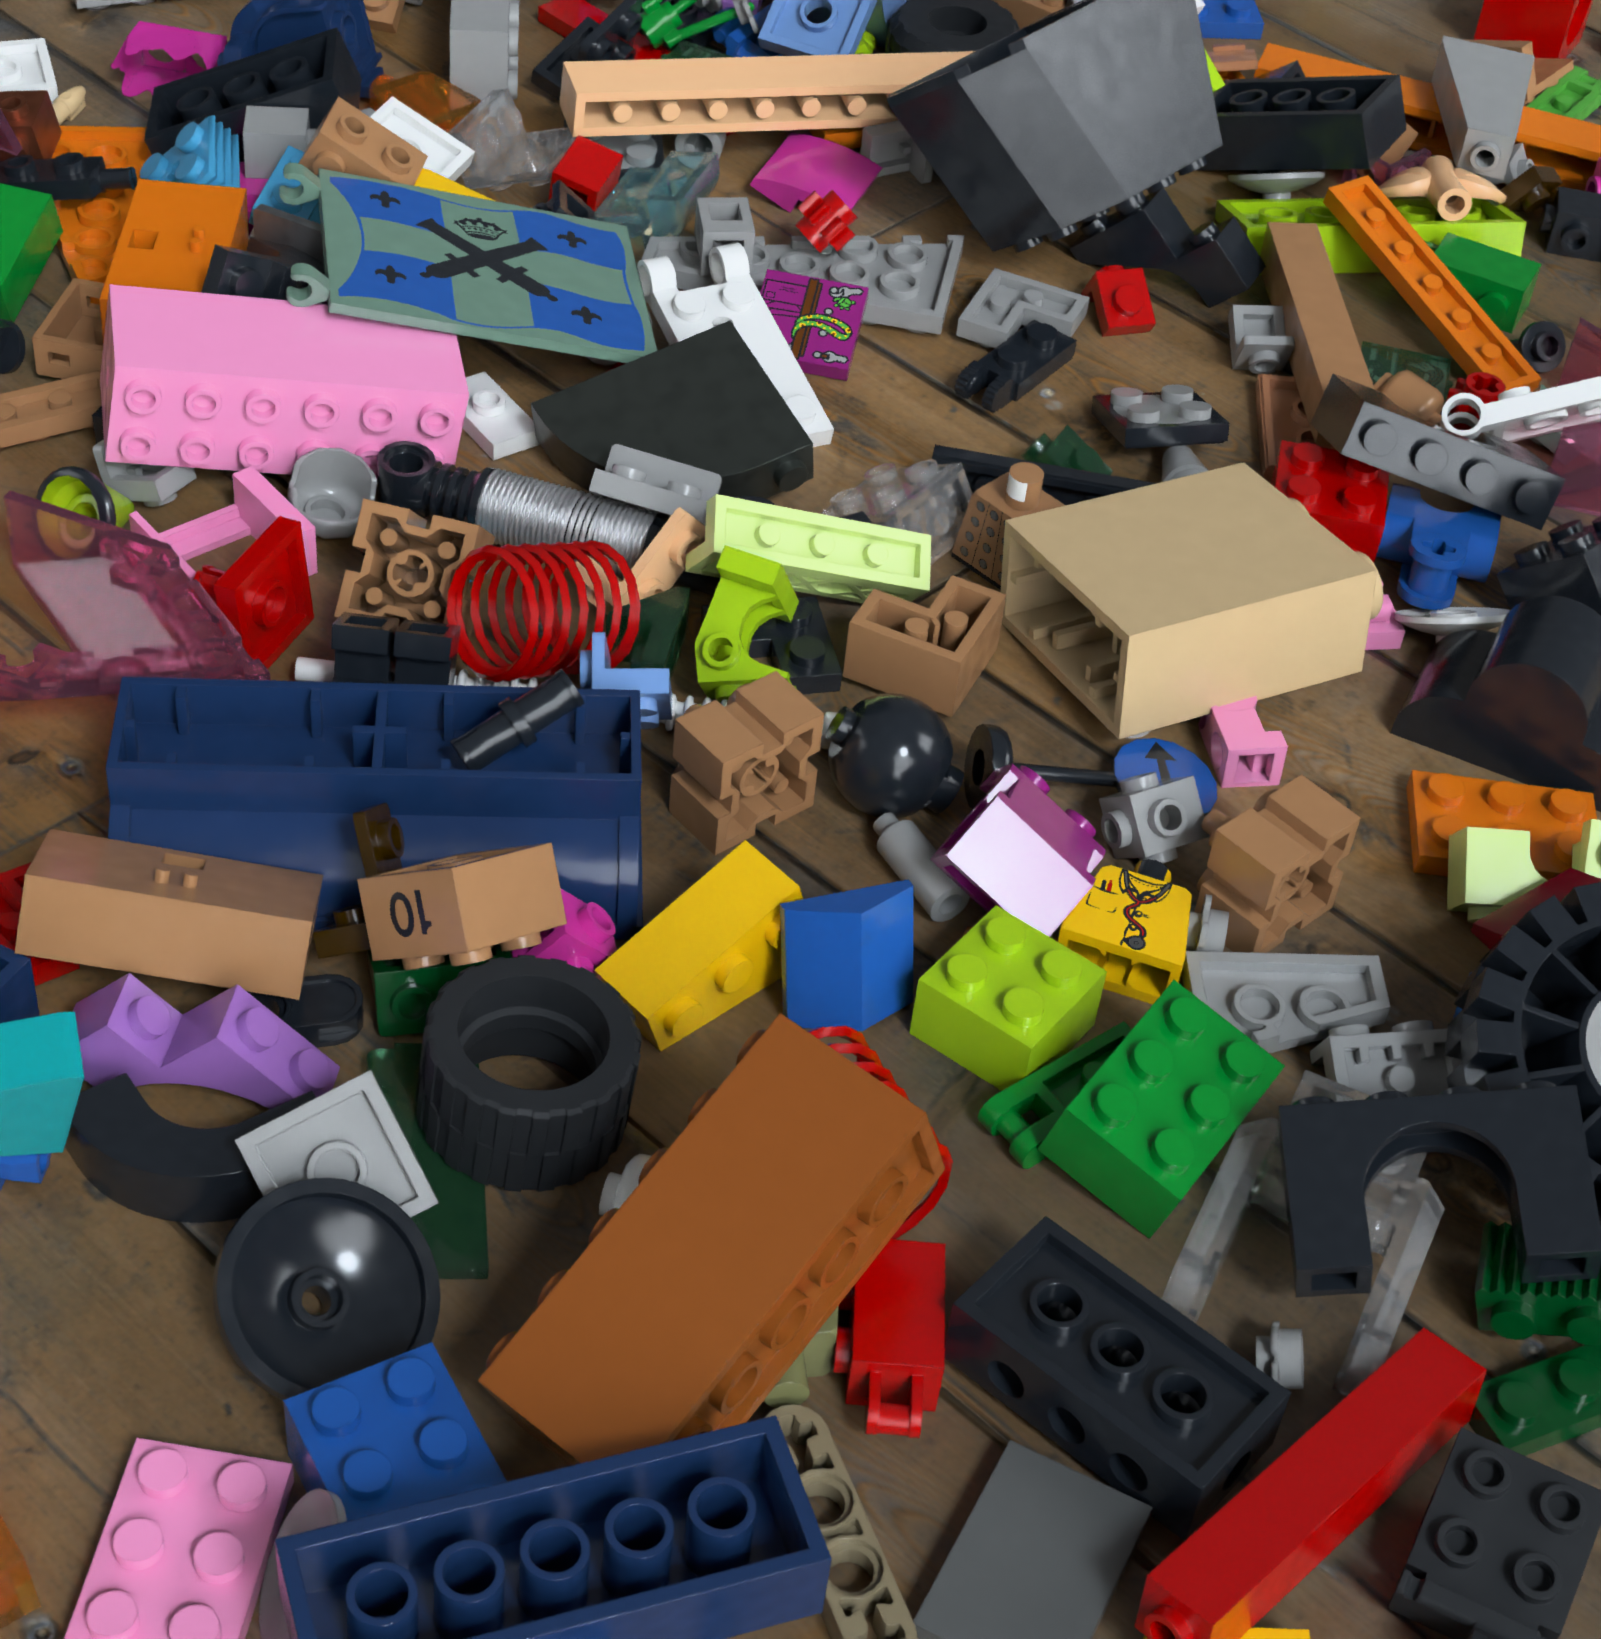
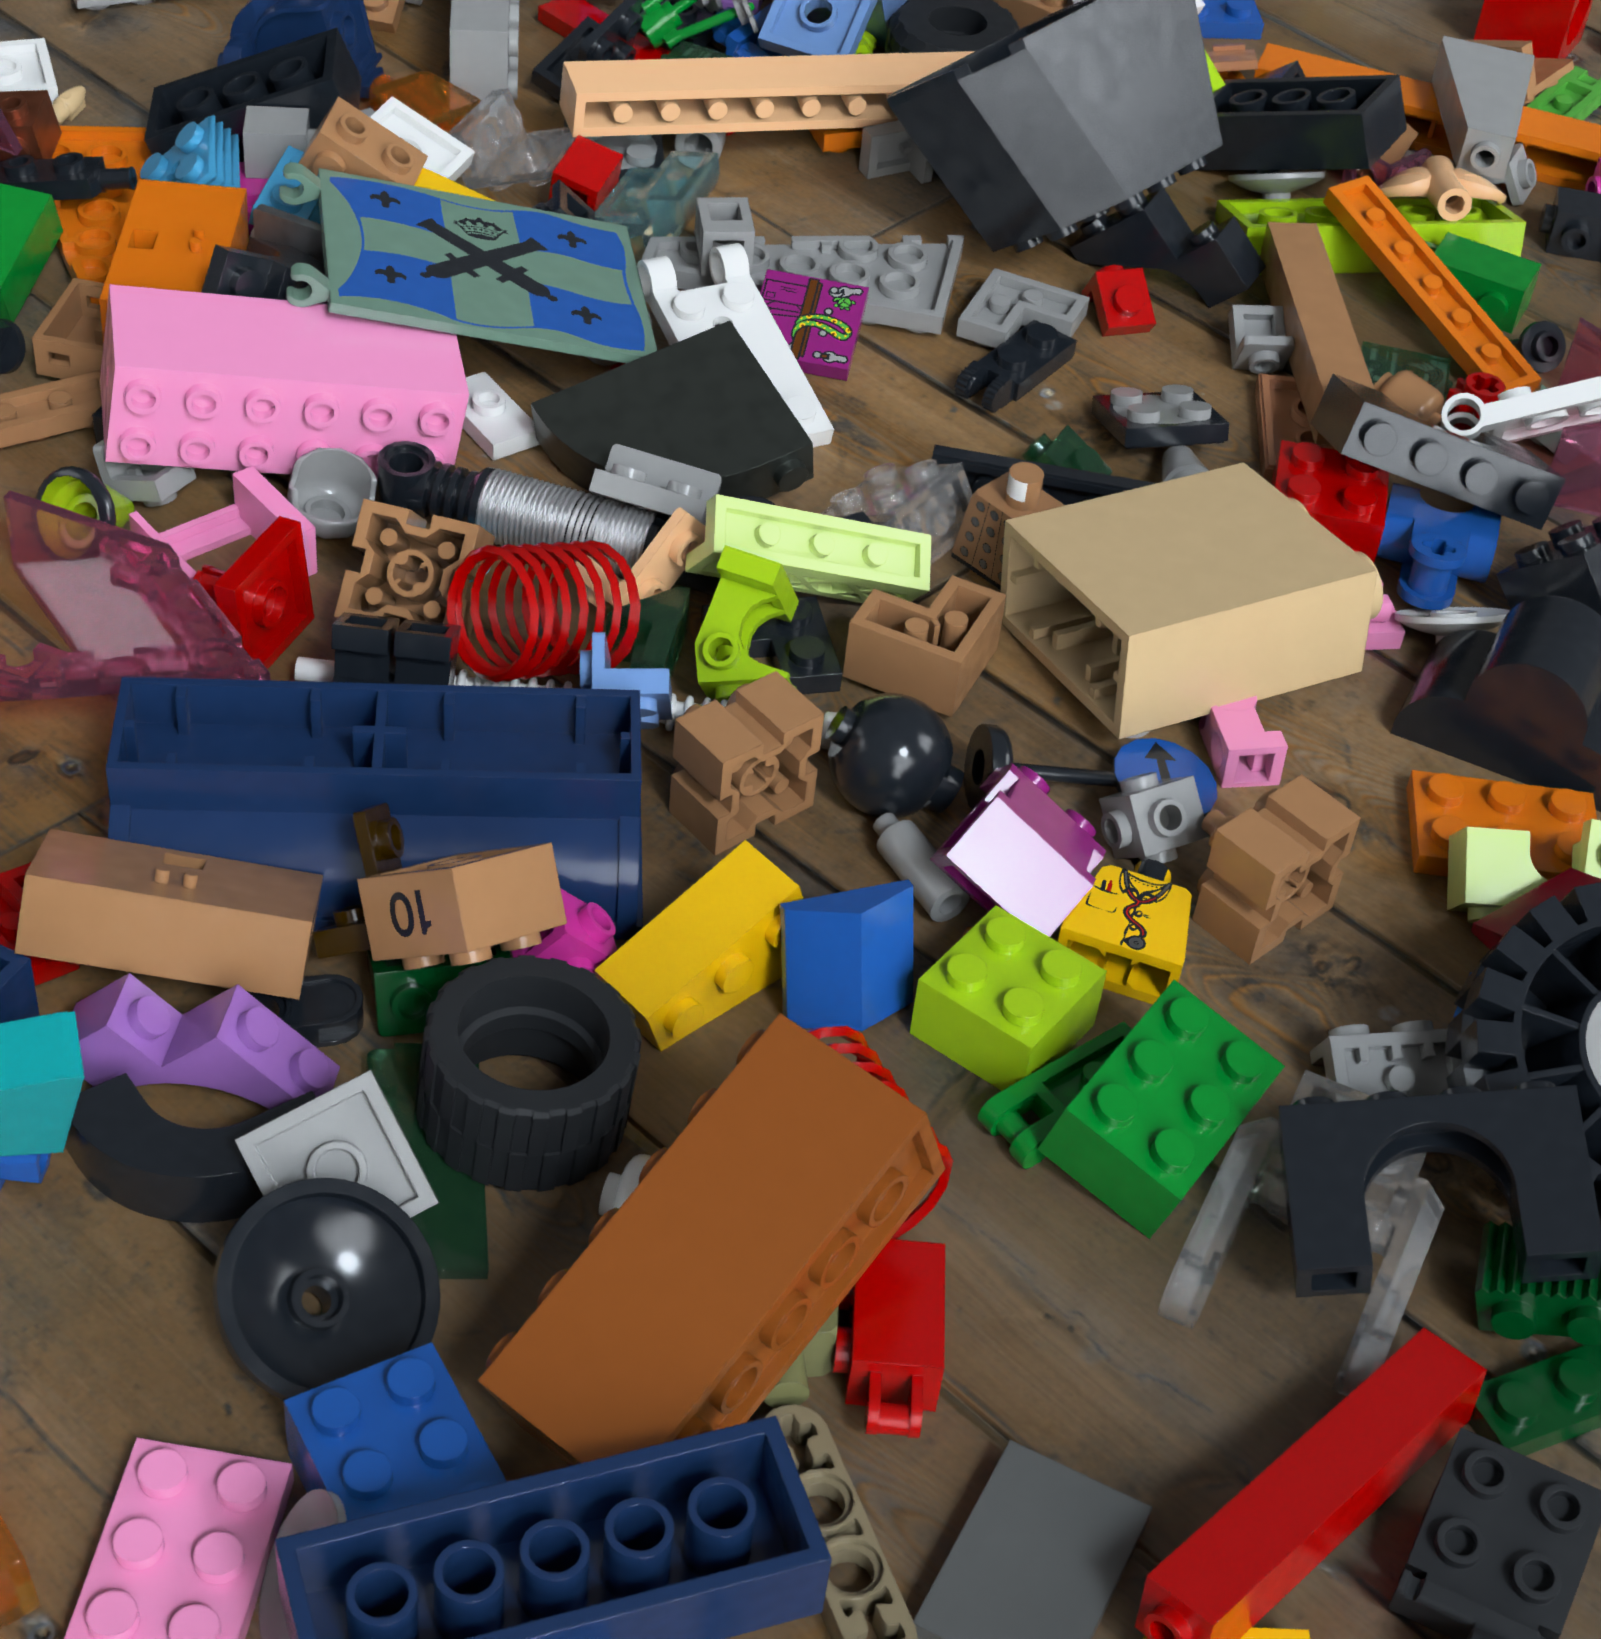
(146, 72): dark pink piece -> none
(517, 721): black pin -> none
(816, 164): dark pink slope -> none
(826, 221): red gear -> none
(1115, 1375): black brick -> none
(1207, 929): light grey plate -> none
(1282, 1356): light grey plate -> none
(1288, 996): light grey wing -> none
(1532, 189): dark brown plate -> none

